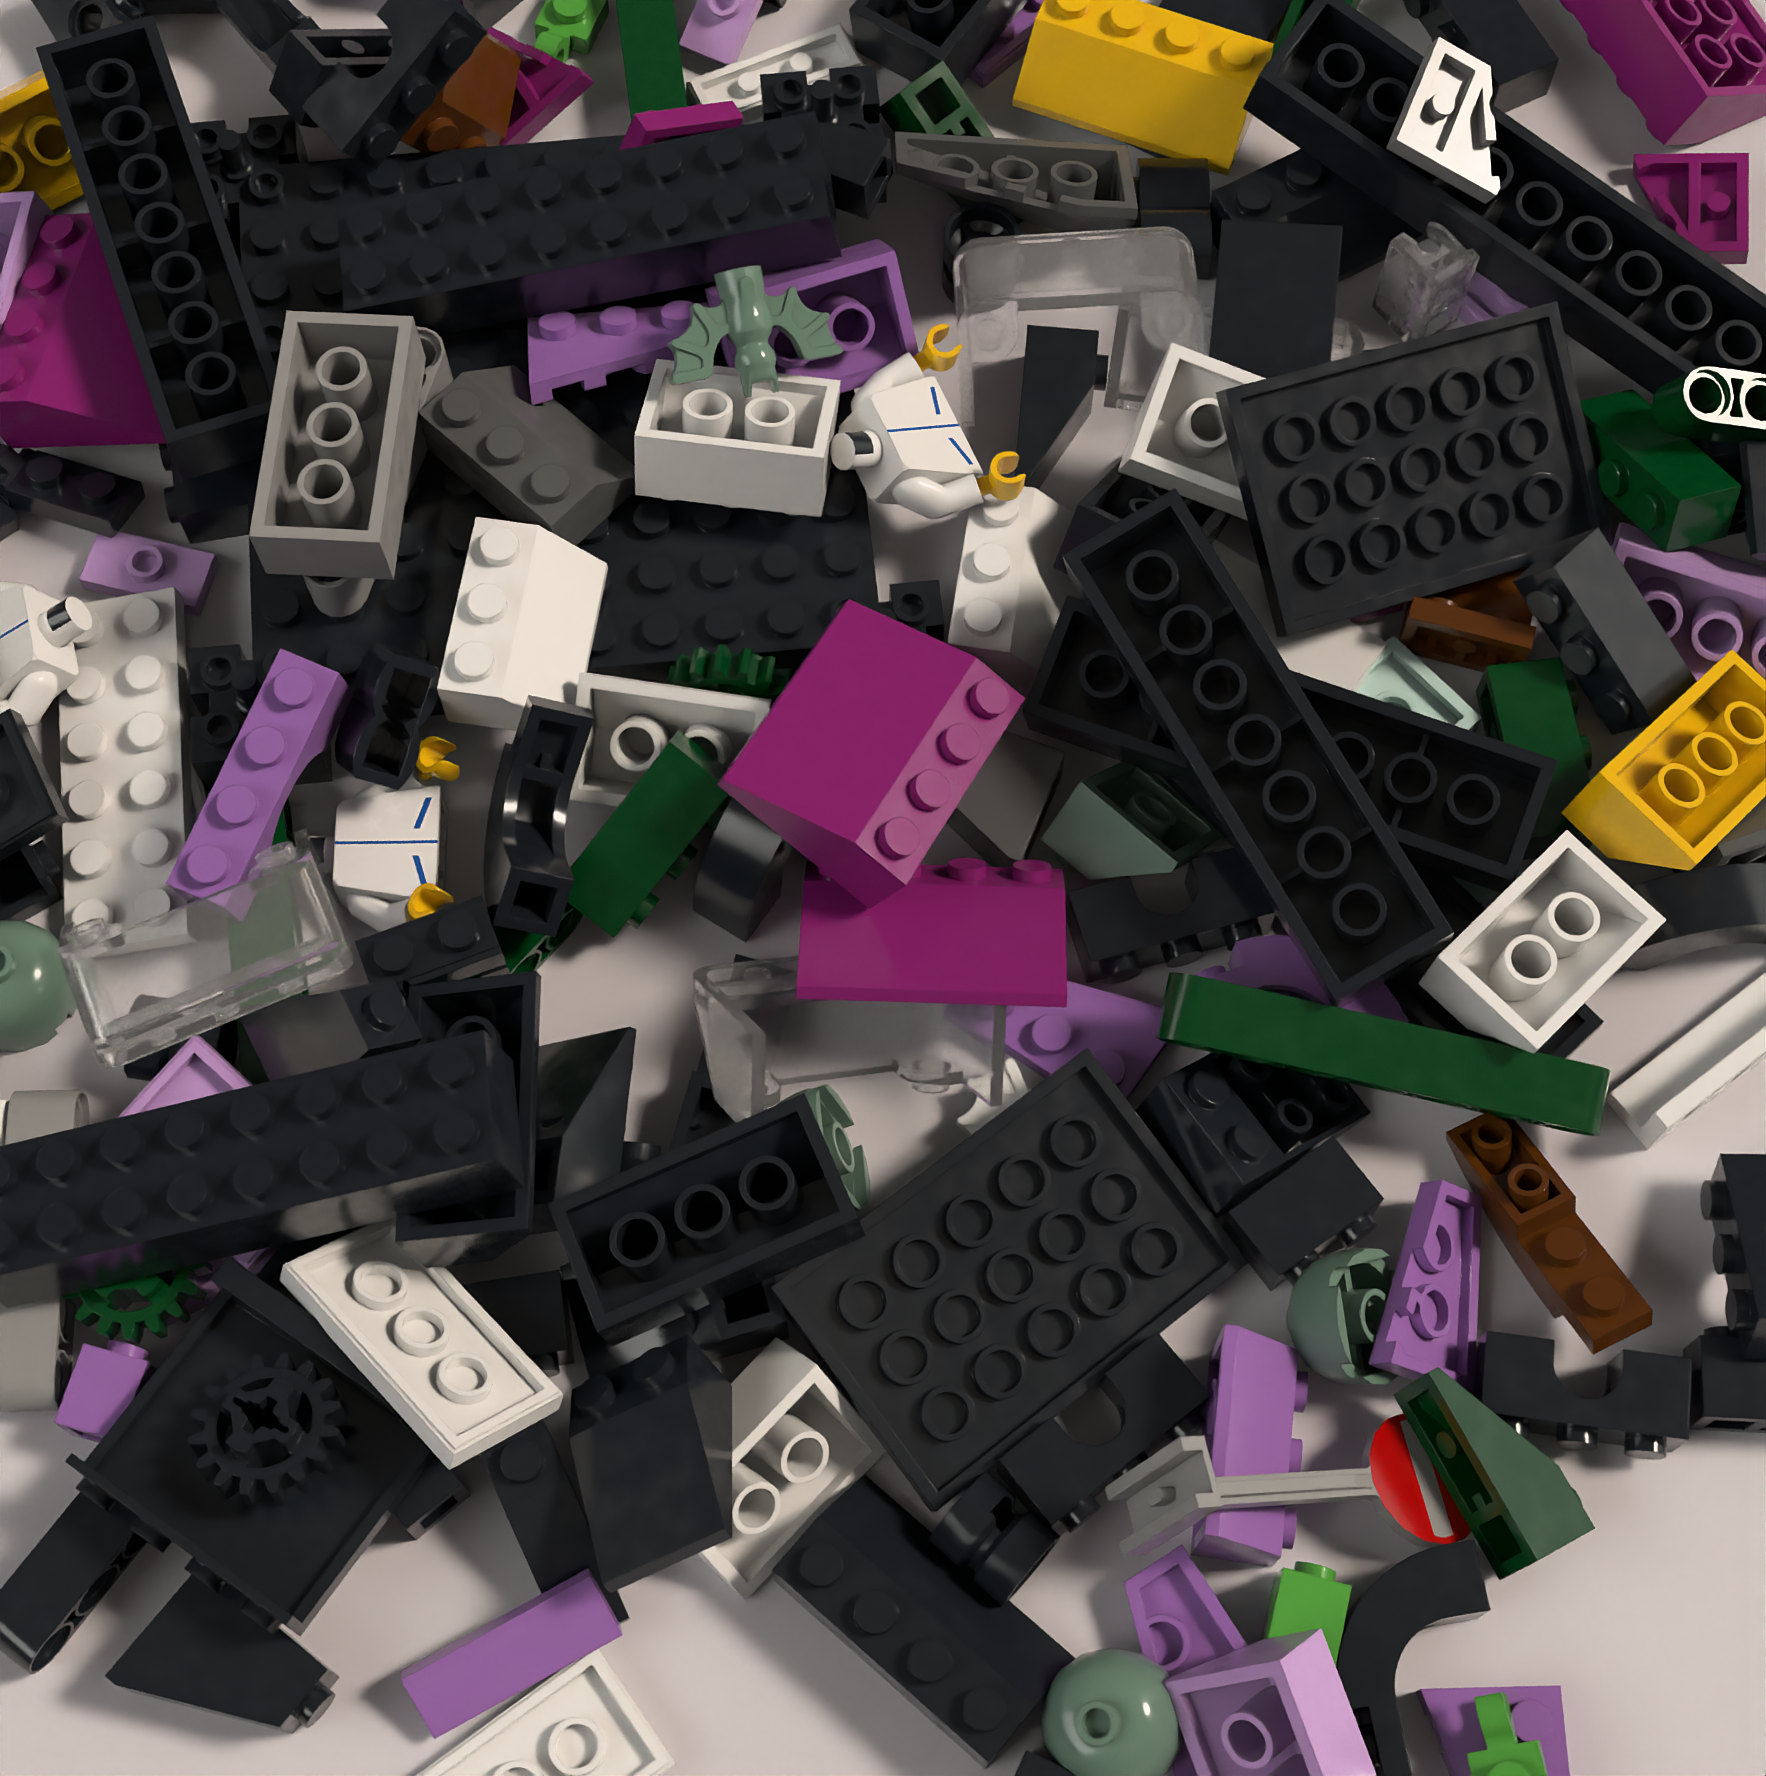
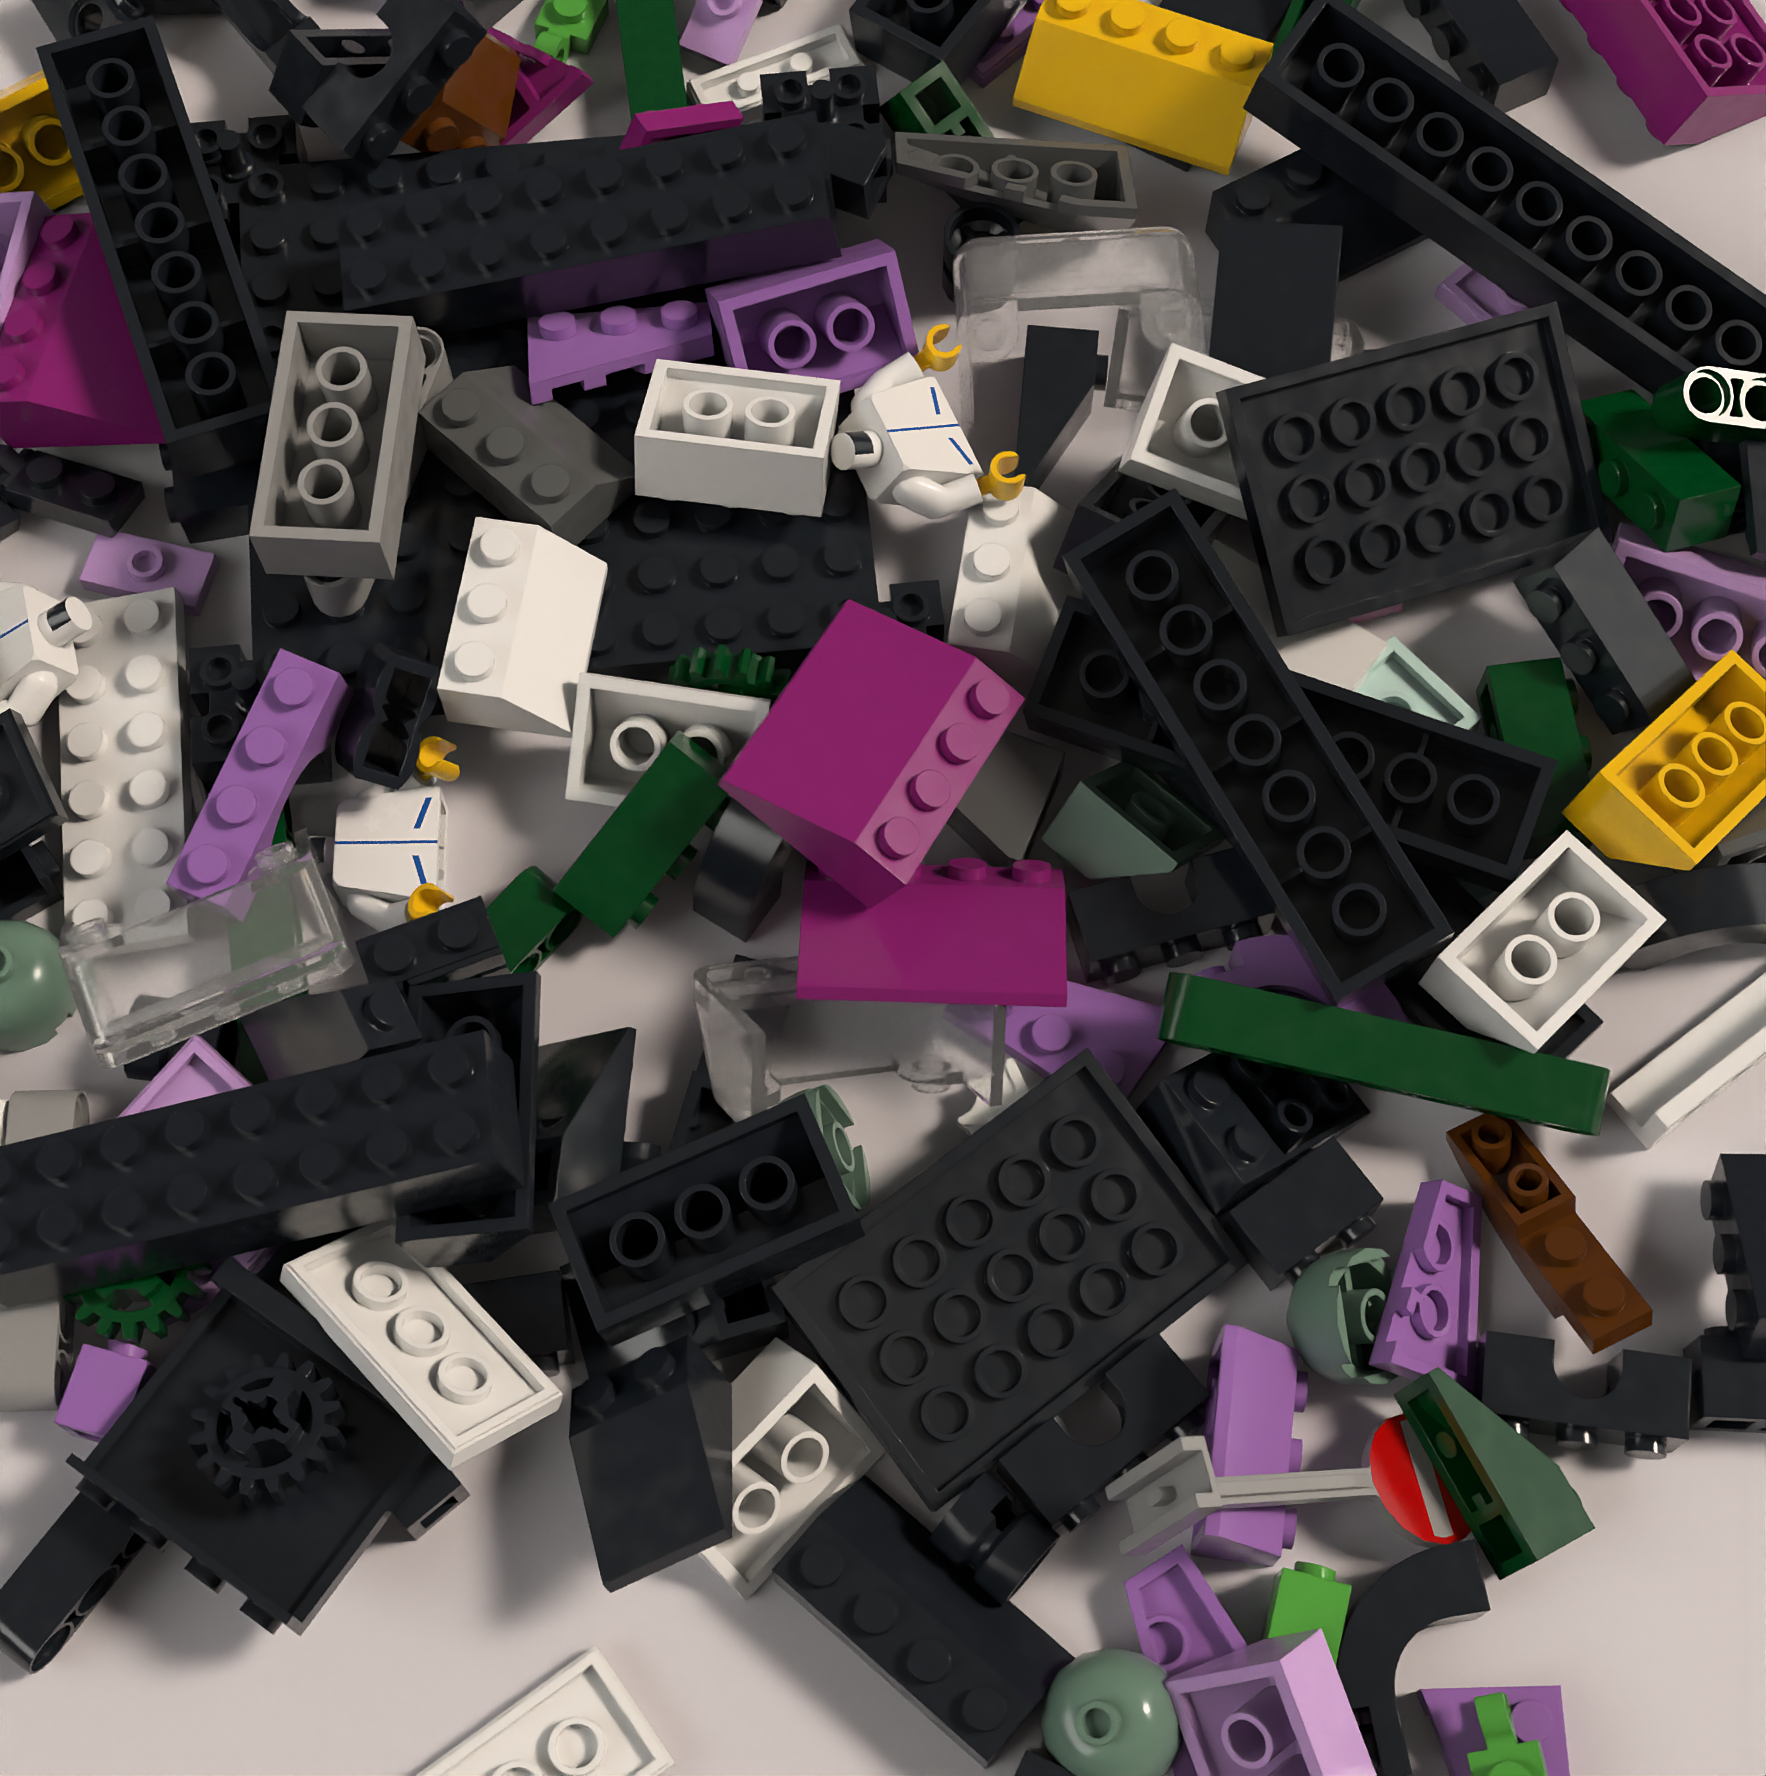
(225, 1663): black slope -> none
(511, 1653): medium lavender tile -> none
(525, 830): black arch -> none
(545, 1510): black slope -> none
(747, 320): sand green animal -> none
(1177, 196): black brick -> none
(1422, 289): clear hinge -> none
(1449, 121): wing -> none
(1471, 624): reddish brown bracket -> none
(1700, 199): magenta wing -> none

